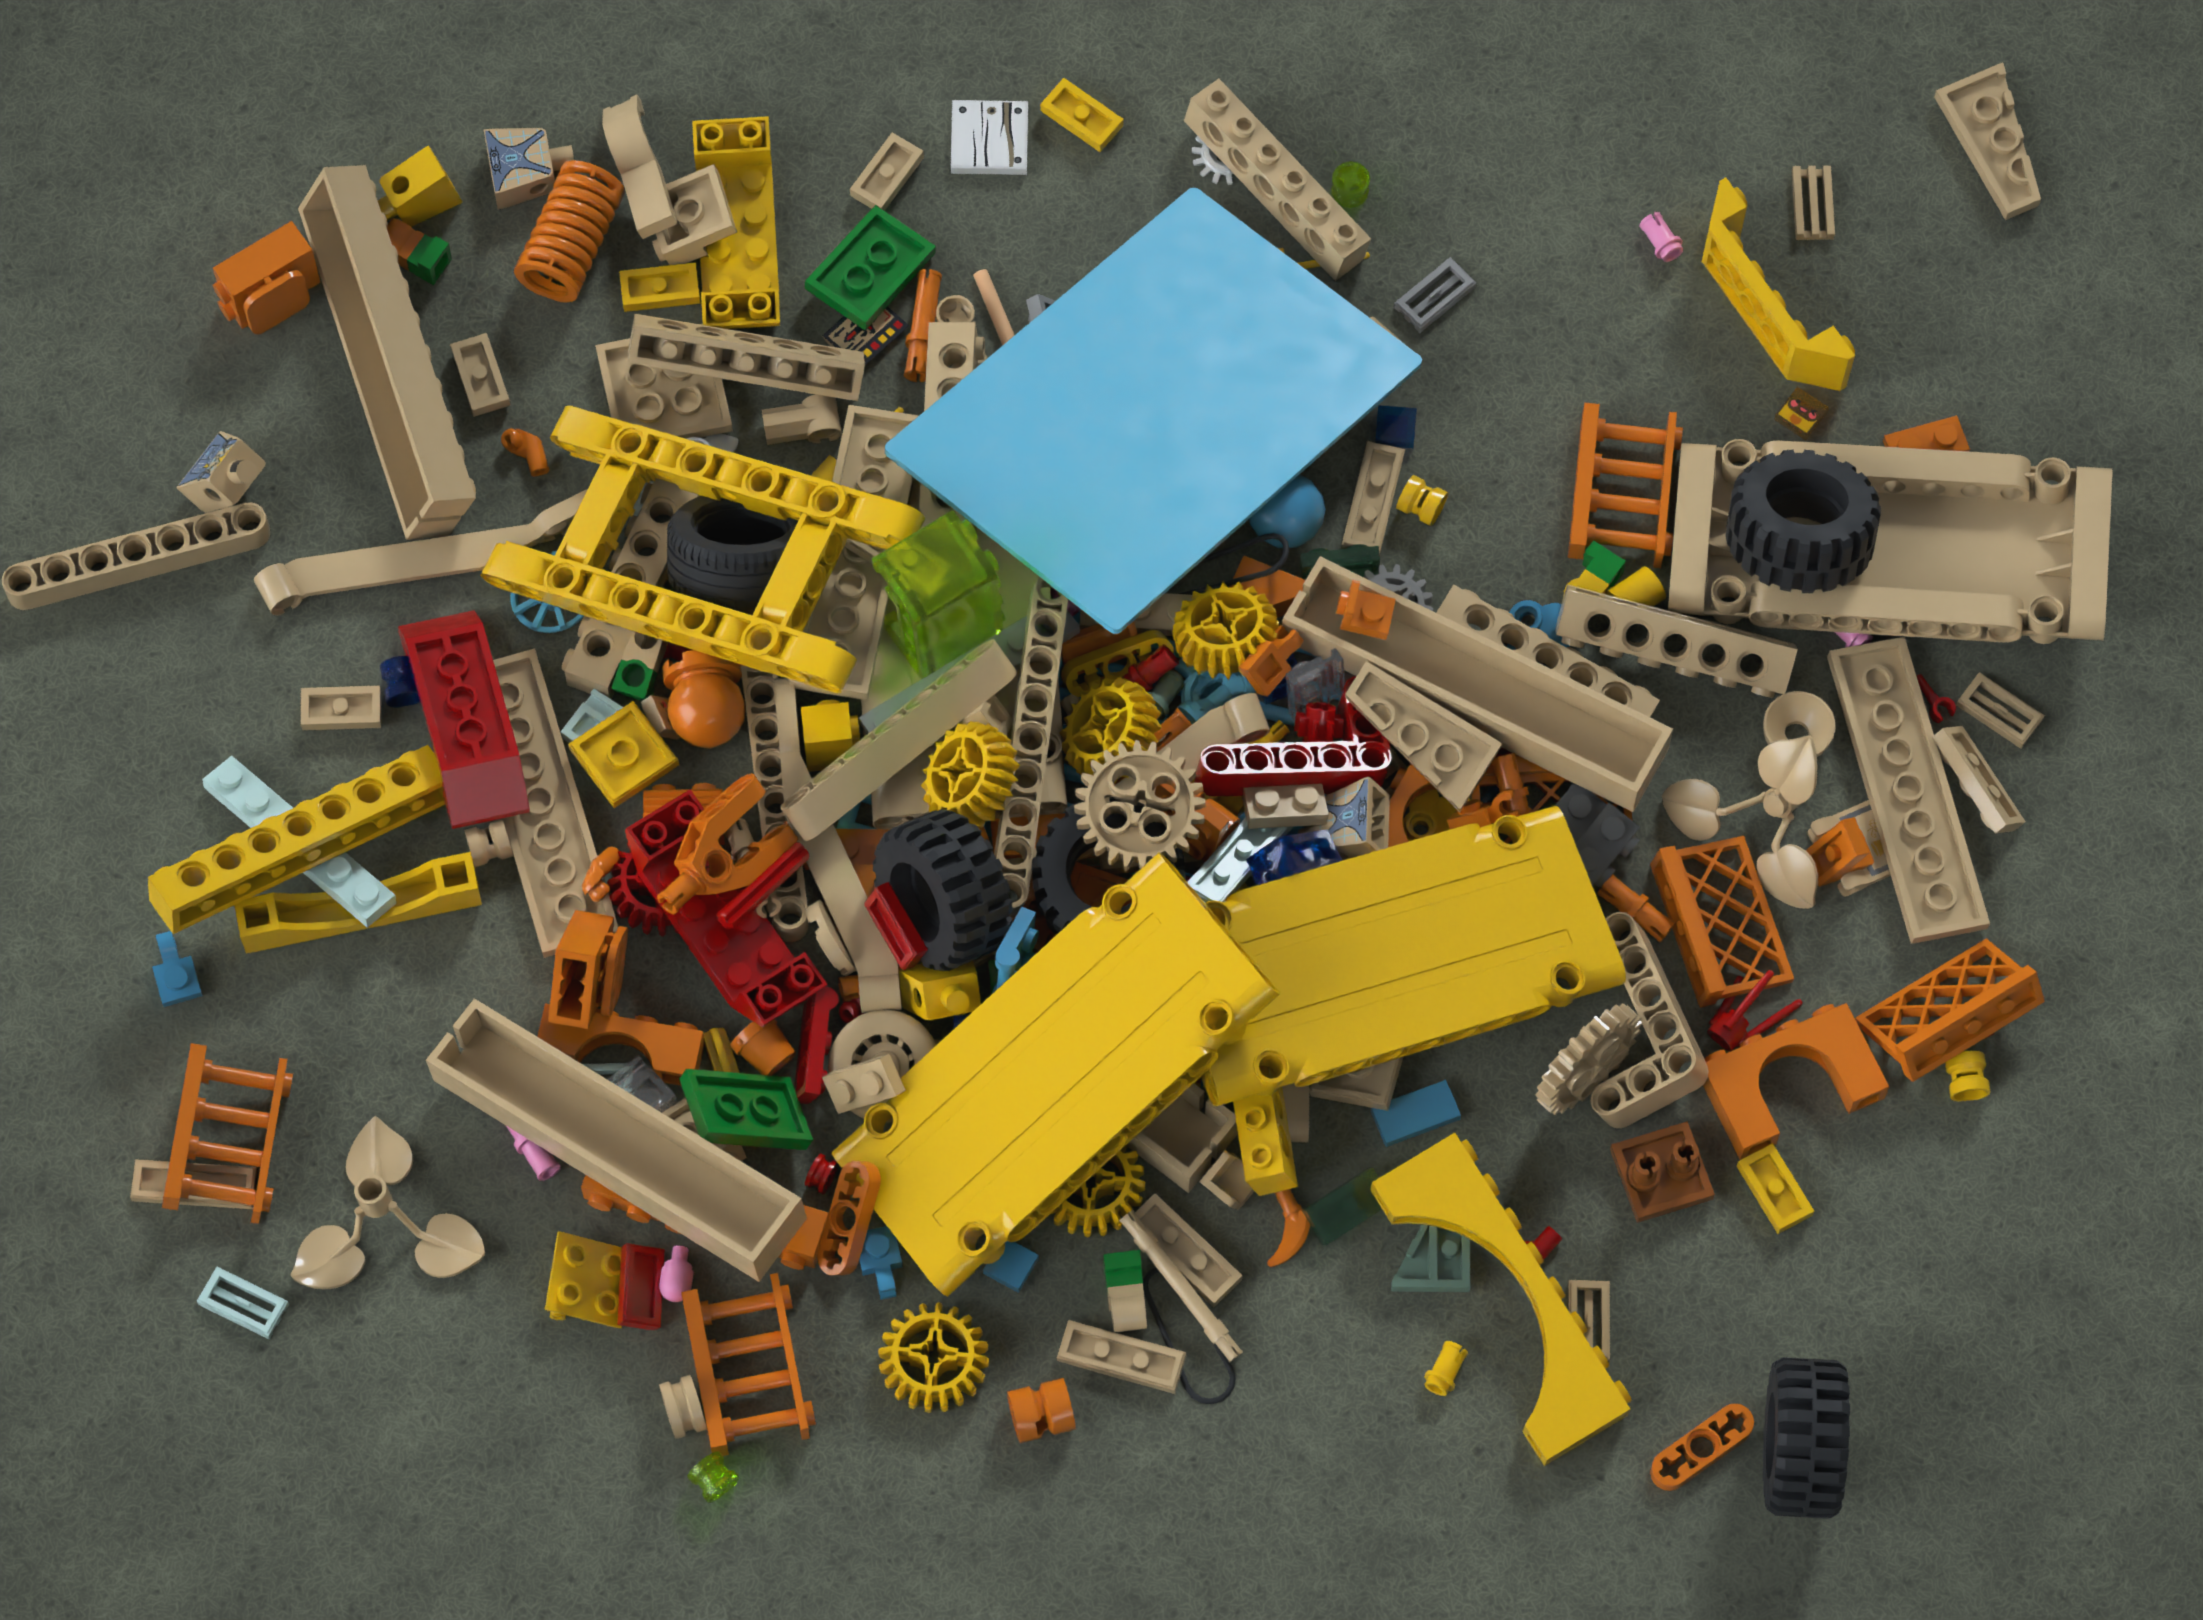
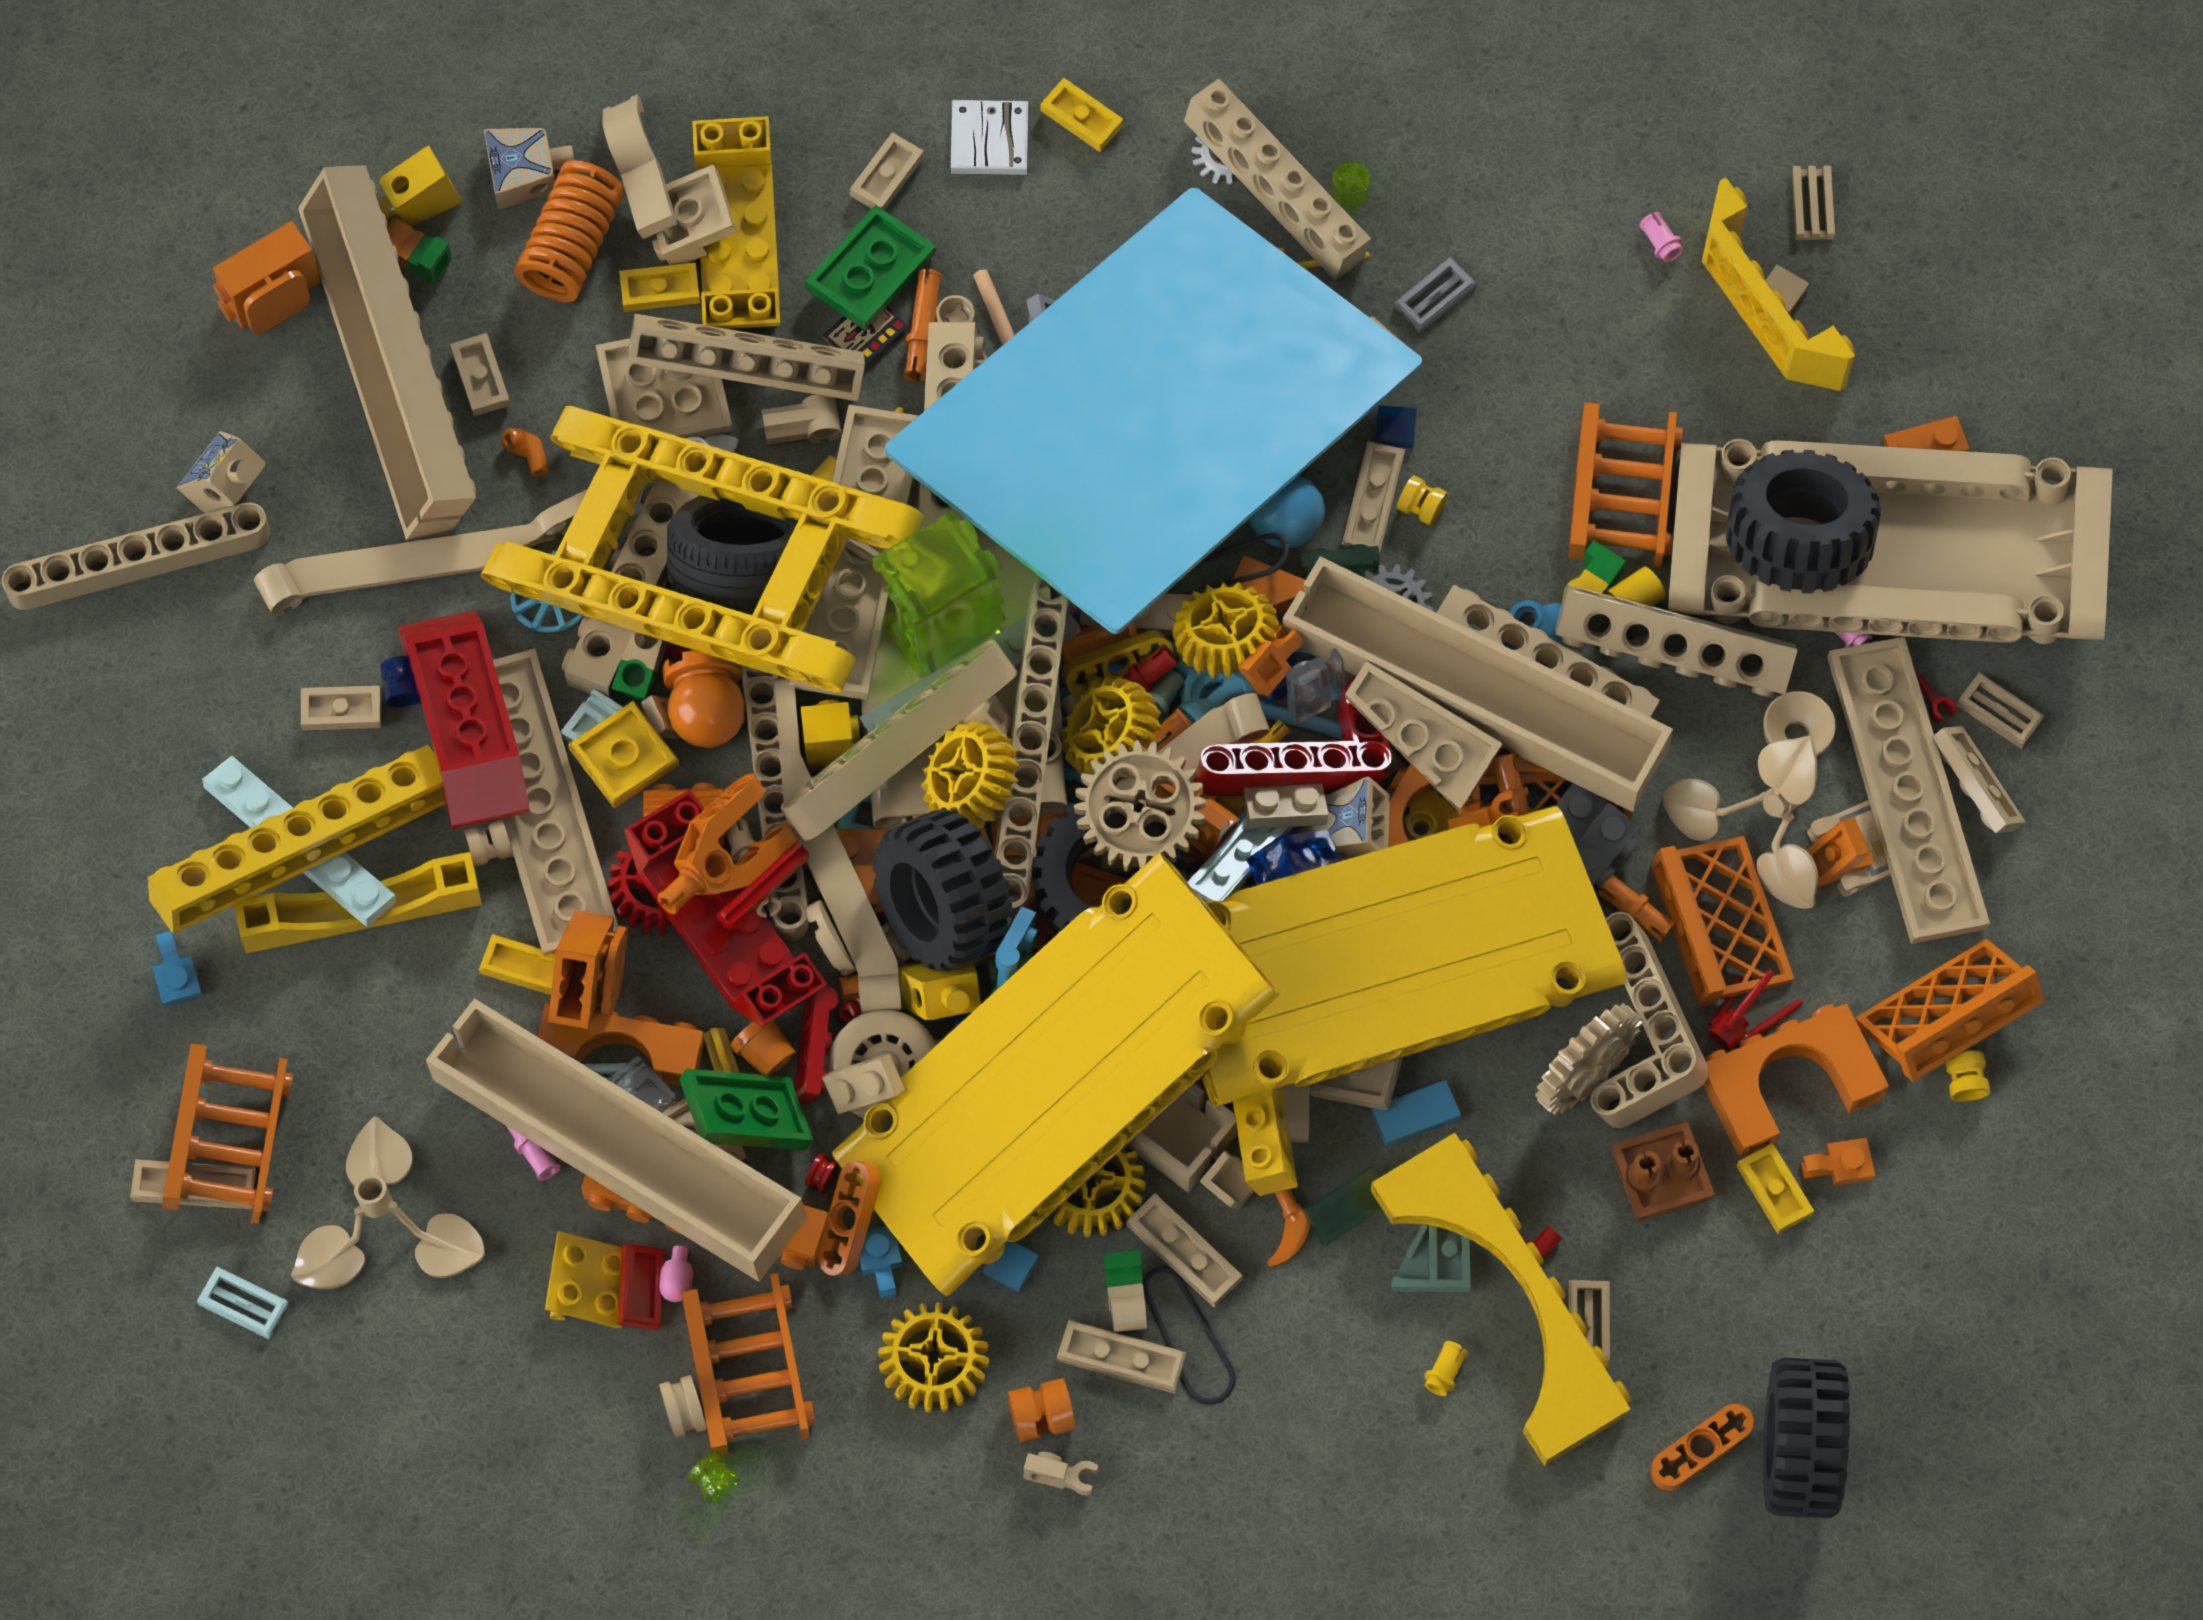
(518, 964): none -> yellow tile
(597, 871): orange arm -> none
(895, 926): red tile -> none
(1050, 1470): none -> tan plate
(1213, 1328): tan piece -> none
(1319, 723): red gear -> none
(1365, 612): orange bracket -> none
(1788, 285): none -> tan tile
(1801, 413): clear orange tile -> none
(1844, 1161): none -> orange plate
(1987, 128): tan wing -> none

